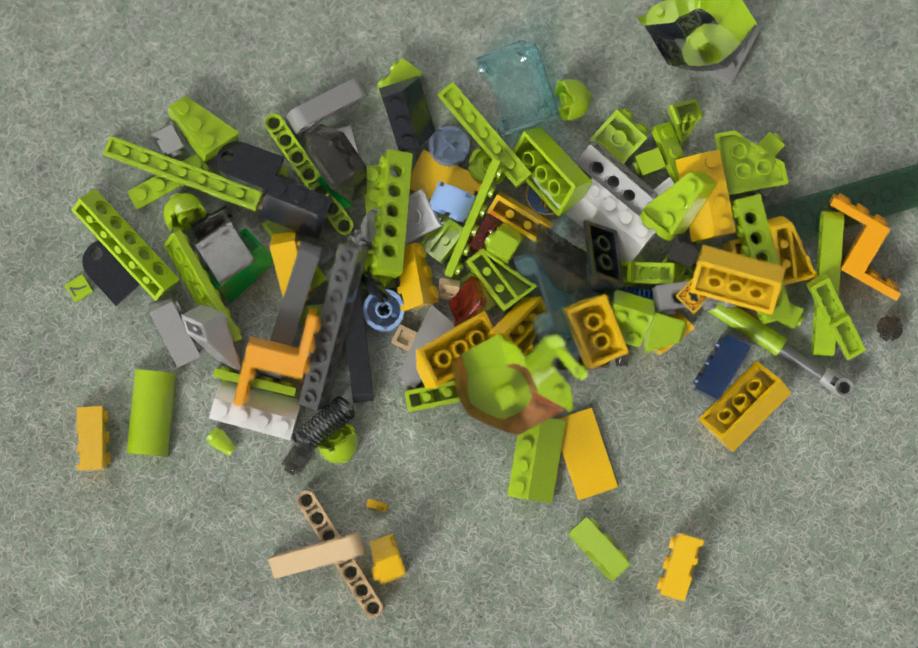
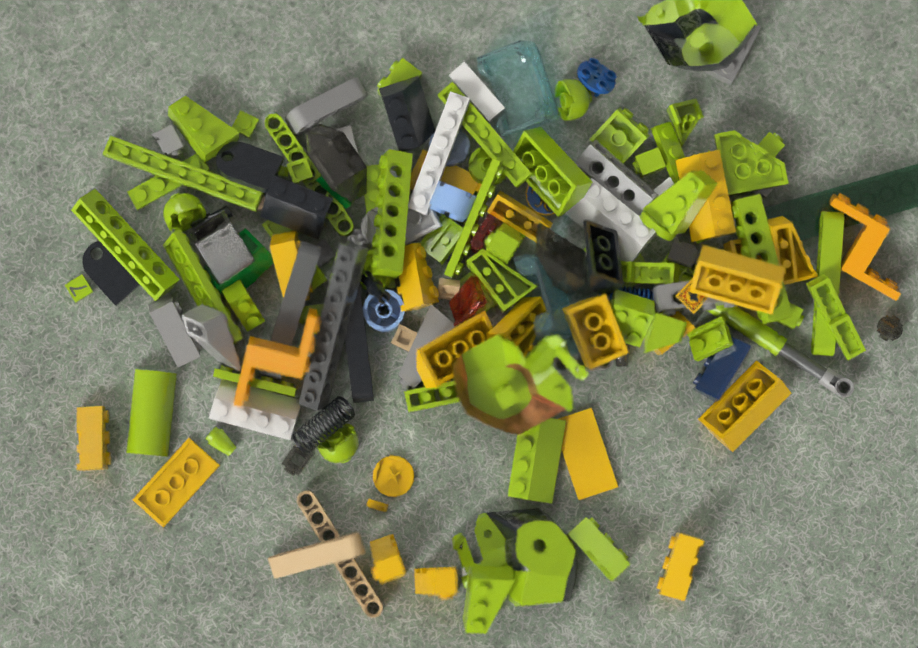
(176, 482): none -> yellow tile
(243, 305): none -> lime brick
(245, 124): none -> lime plate
(300, 170): none -> lime plate
(393, 476): none -> yellow tile
(436, 581): none -> yellow wedge
(438, 152): none -> white plate
(477, 91): none -> white tile
(484, 596): none -> lime wedge
(534, 547): none -> lime piece
(596, 77): none -> blue plate
(710, 338): none -> lime plate

